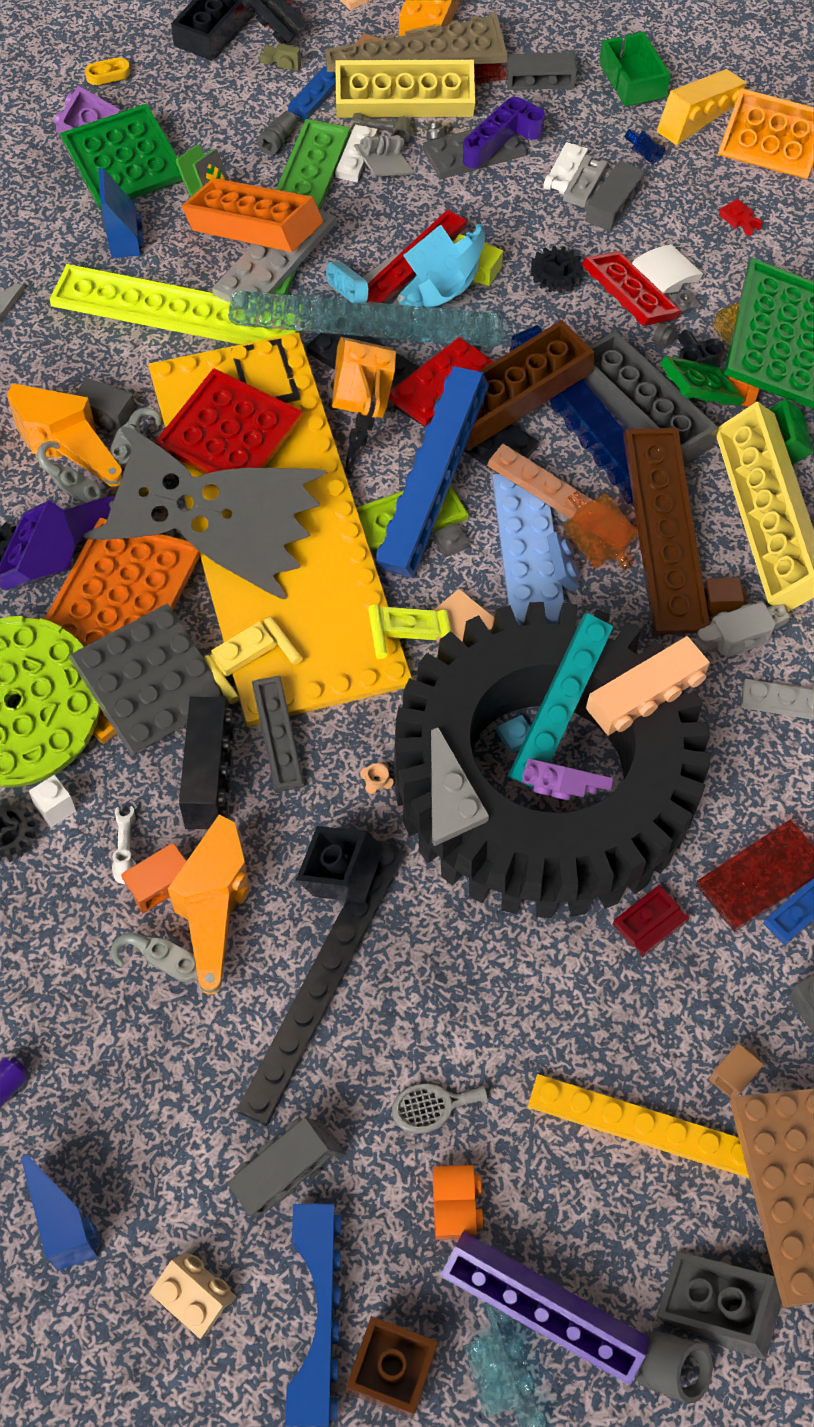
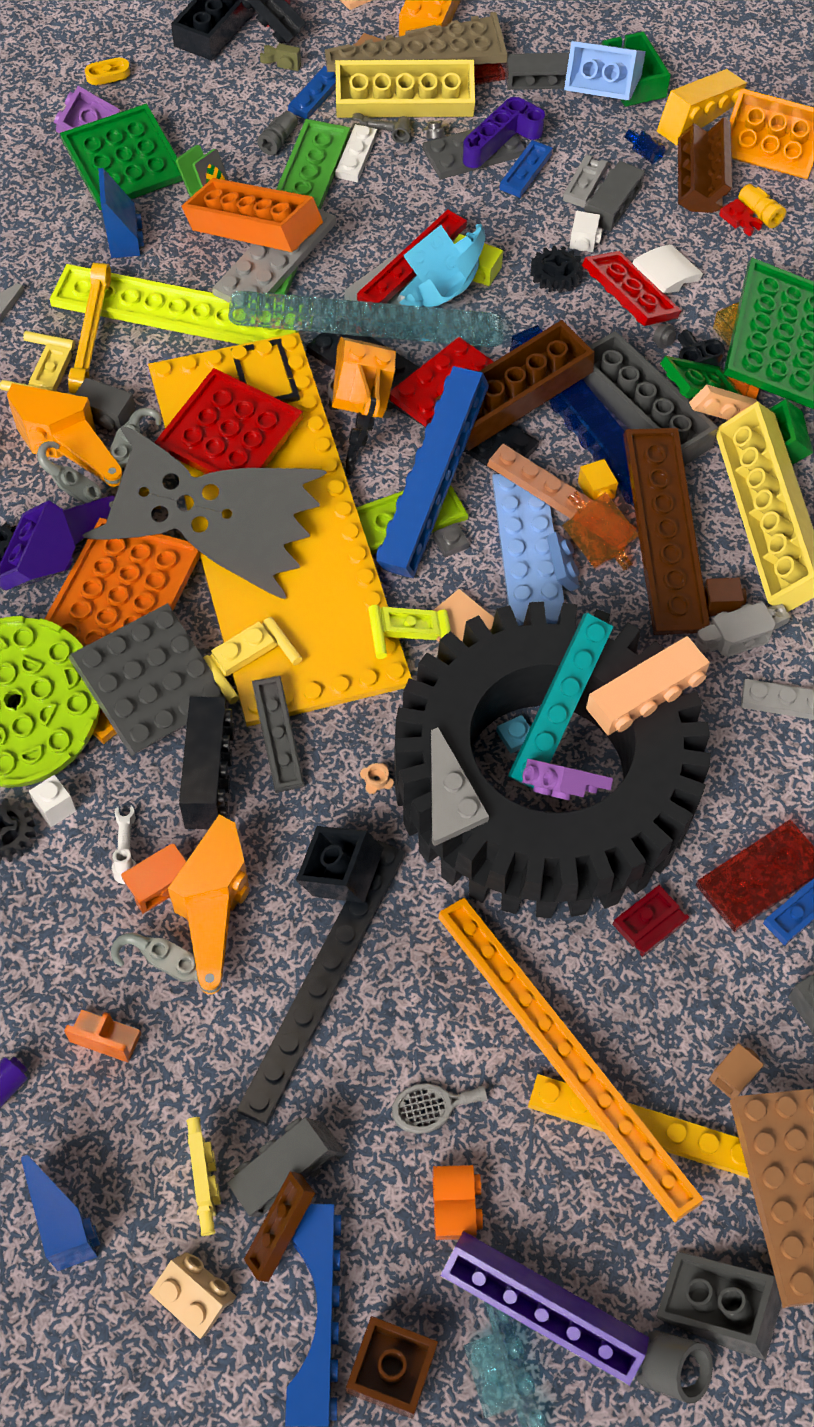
(51, 363): none -> light yellow plate
(100, 281): none -> yellow piece
(103, 1035): none -> orange panel
(205, 1185): none -> light yellow plate
(279, 1226): none -> reddish brown plate
(347, 282): medium azure beam -> none
(383, 155): light grey hinge -> none
(526, 169): none -> blue plate
(565, 167): white plate -> none
(572, 1061): none -> light orange plate
(585, 231): none -> white brick
(597, 479): none -> yellow brick
(603, 70): none -> light blue slope
(684, 301): flat silver plate -> none
(704, 167): none -> reddish brown brick
(720, 402): none -> light nougat plate
(766, 209): none -> yellow axle

